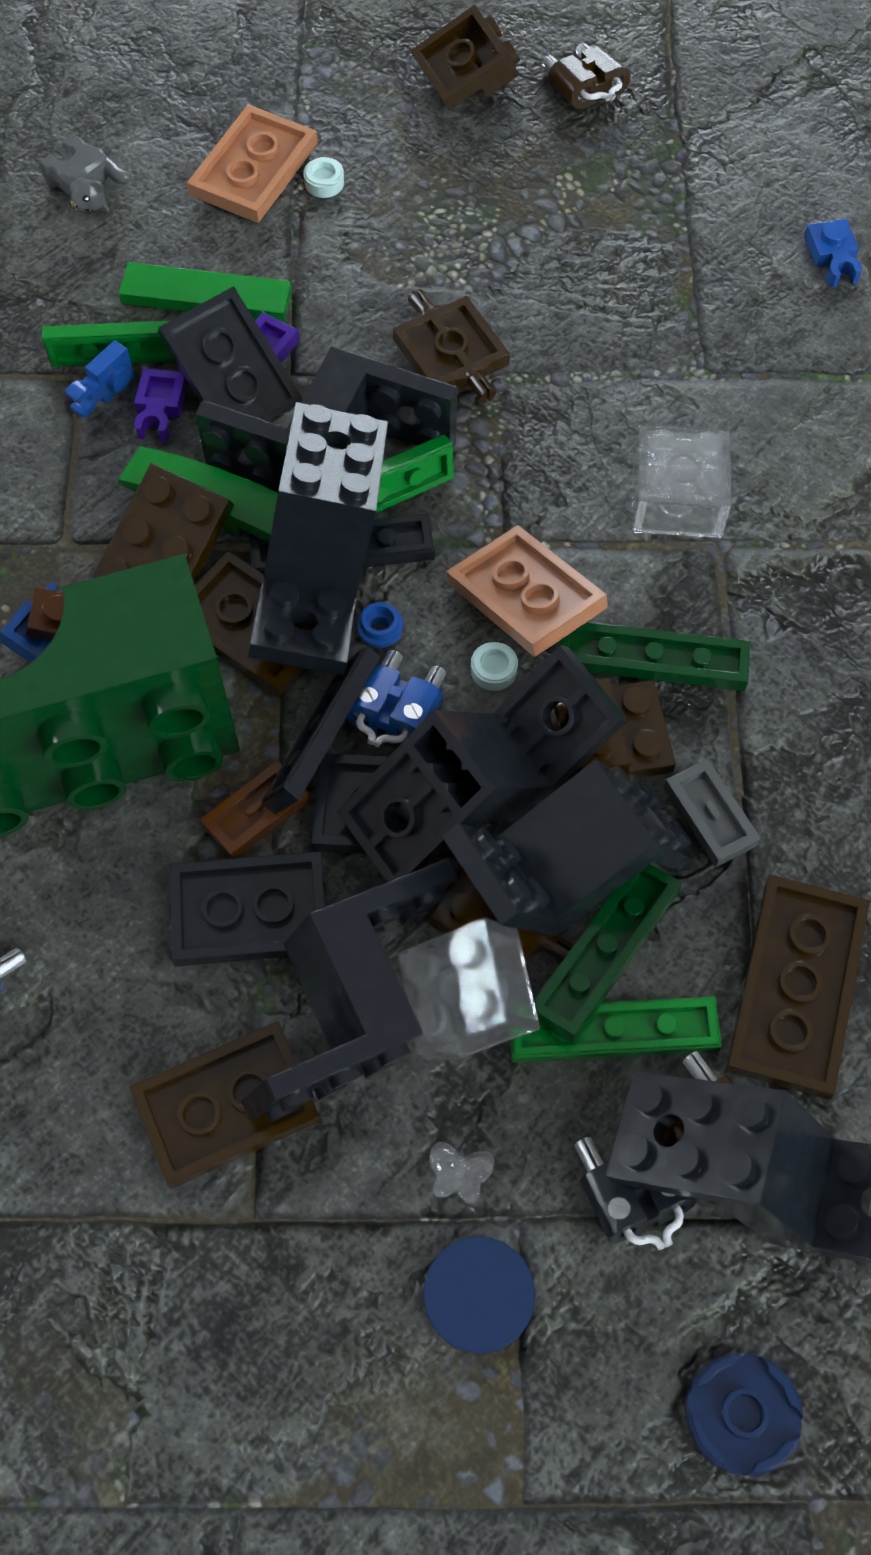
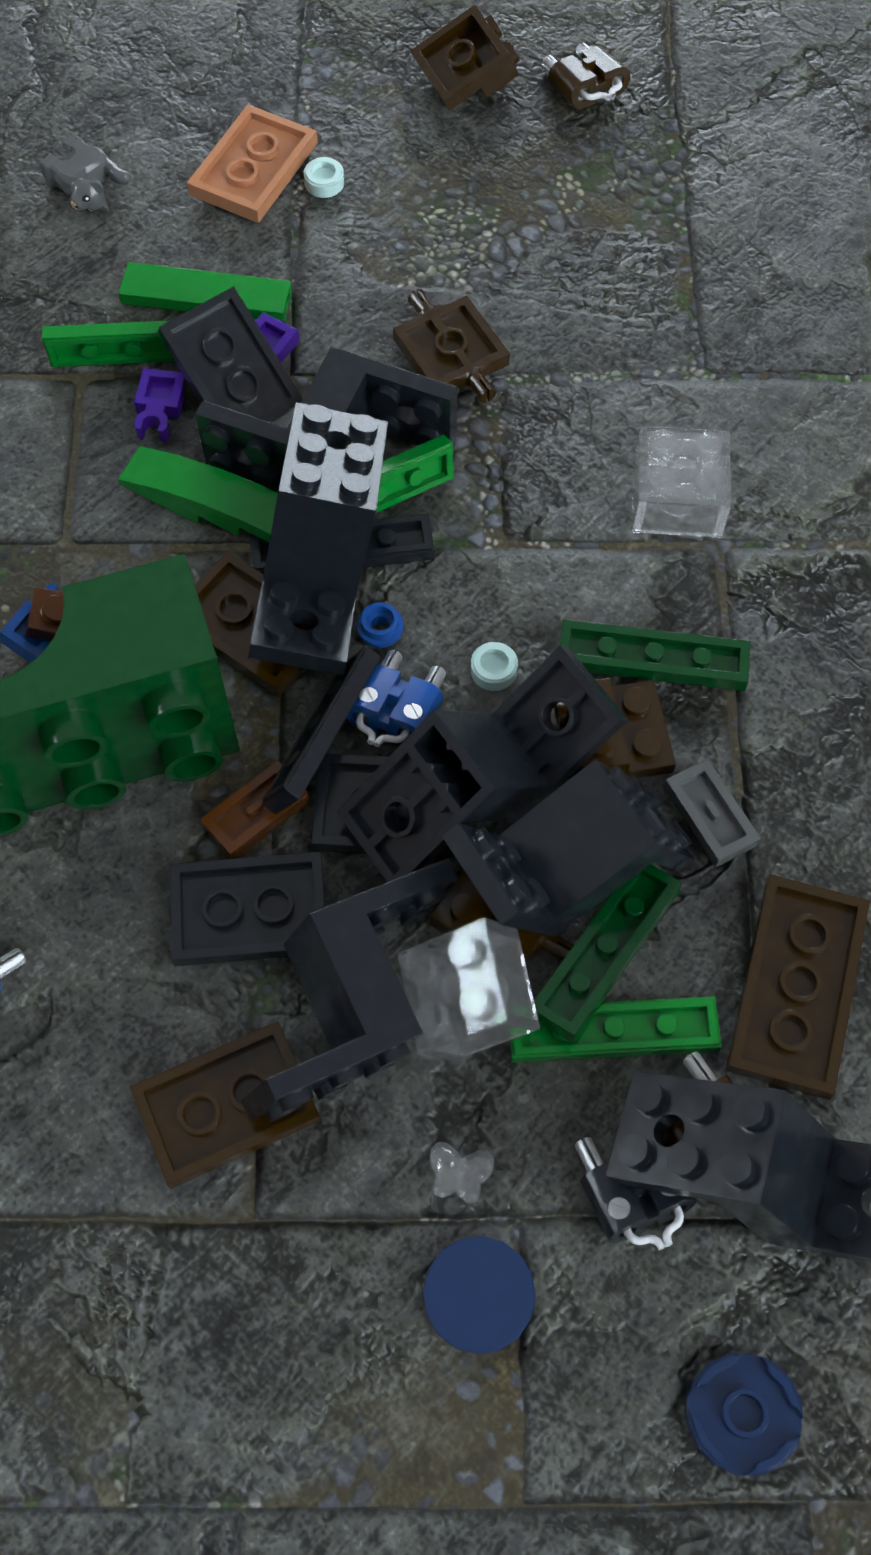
(106, 376): blue plate -> none
(164, 521): dark brown plate -> none
(527, 590): nougat plate -> none
(835, 246): blue plate -> none

